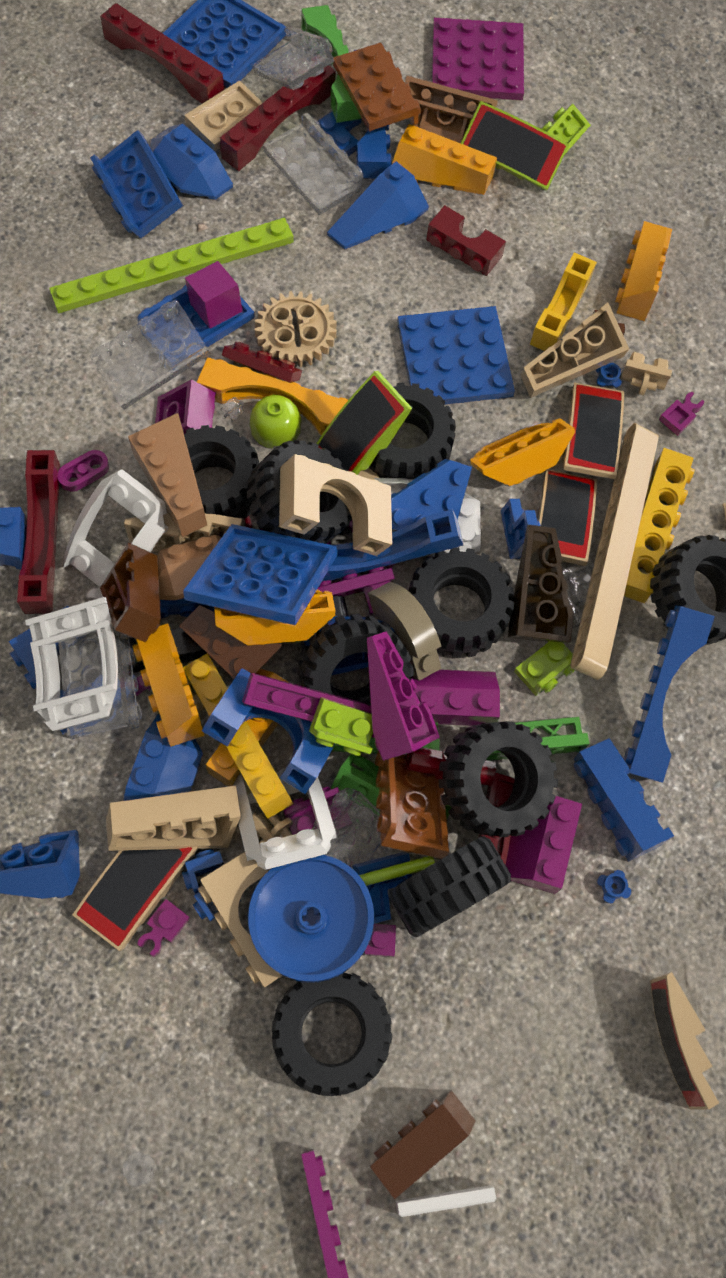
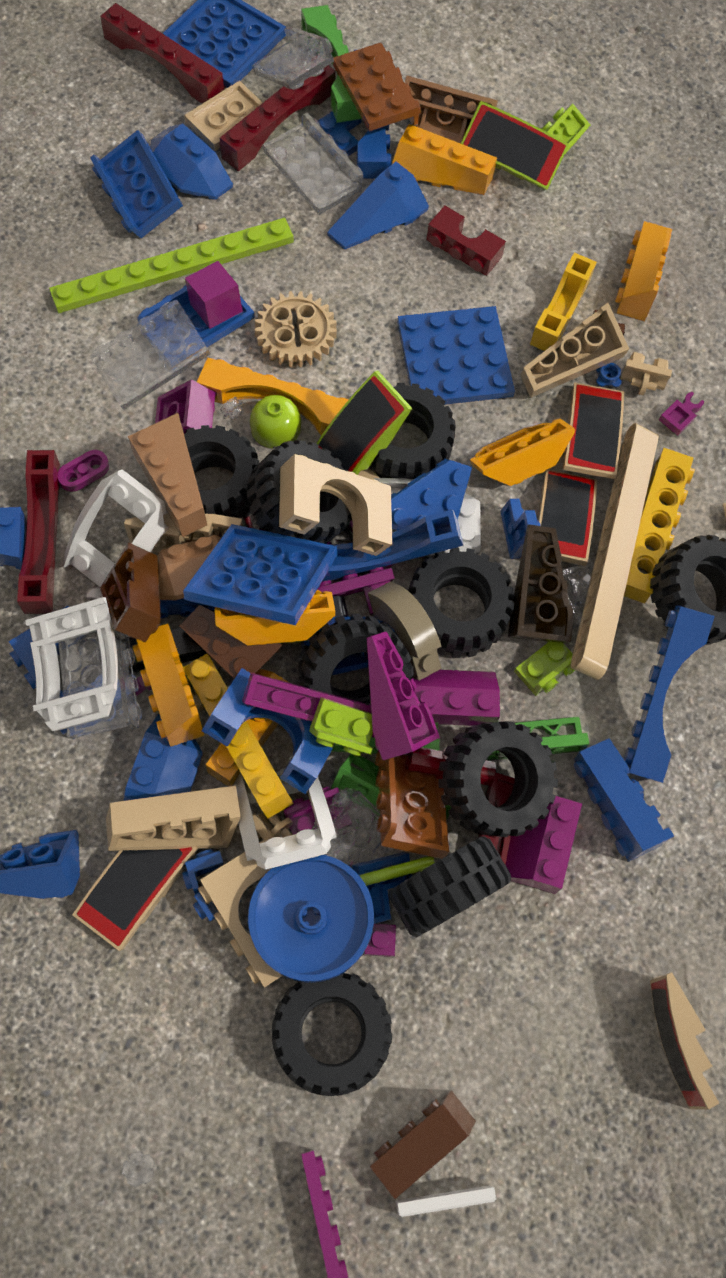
(166, 924): magenta plate -> none
(262, 361): dark red plate -> none
(479, 57): magenta plate -> none
(617, 878): blue plate -> none

